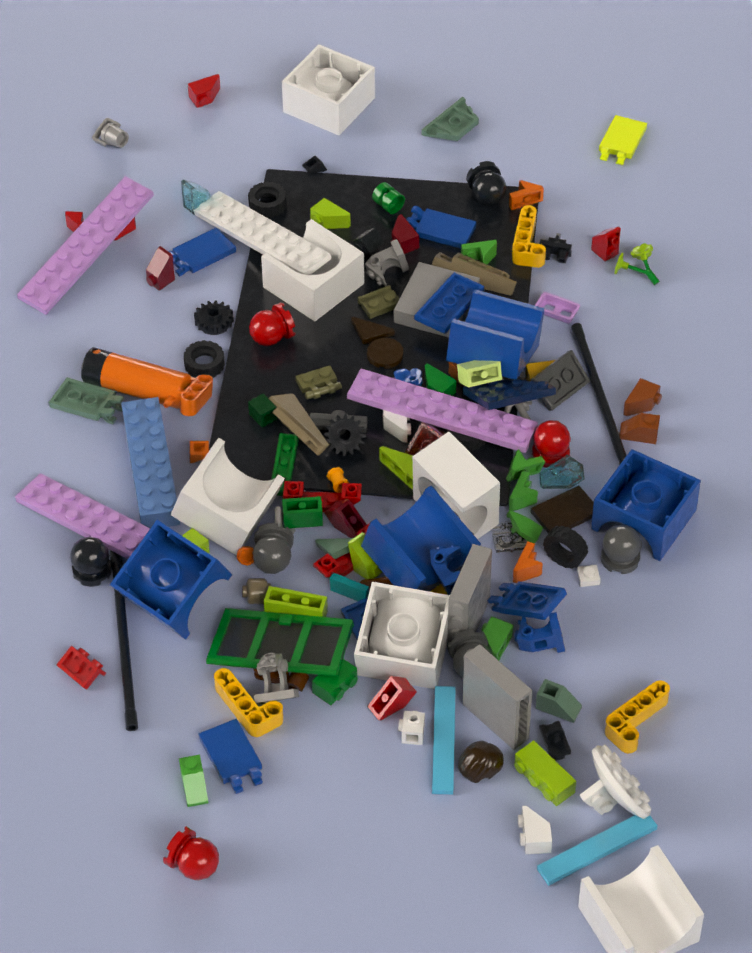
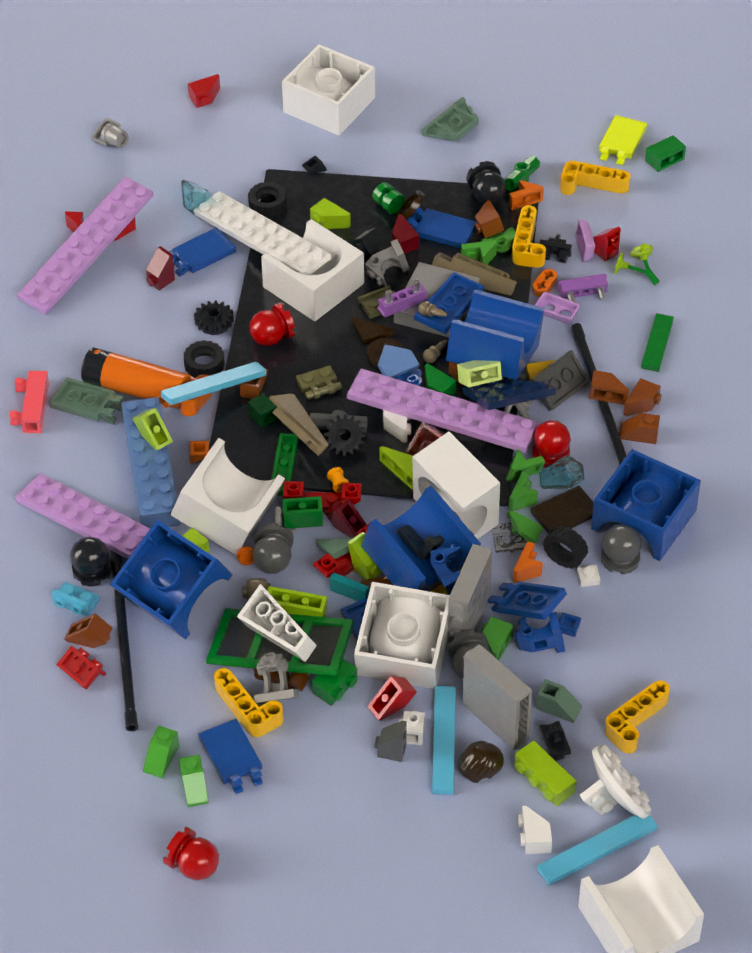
(34, 402): none -> coral brick
(75, 599): none -> medium azure bracket
(89, 632): none -> dark orange slope
(153, 428): none -> lime slope
(161, 751): none -> bright green slope
(213, 383): none -> medium azure tile
(253, 387): none -> dark orange slope
(271, 621): none -> white wedge
(392, 741): none -> dark grey slope
(396, 361): none -> medium blue slope
(402, 299): none -> medium lavender piece
(411, 204): none -> dark brown tile
(417, 544): none -> pearl dark grey bracket
(428, 309): none -> dark tan bar
(431, 354): none -> dark tan bar
(488, 220): none -> dark orange slope
(503, 239): none -> bright green plate
(522, 171): none -> green piece
(548, 284): none -> orange beam
(569, 624): none -> blue tile
(583, 286): none -> medium lavender piece
(585, 240): none -> lavender piece
(593, 176): none -> yellow beam
(607, 388): none -> dark orange slope
(657, 342): none -> green tile
(665, 153): none -> green brick

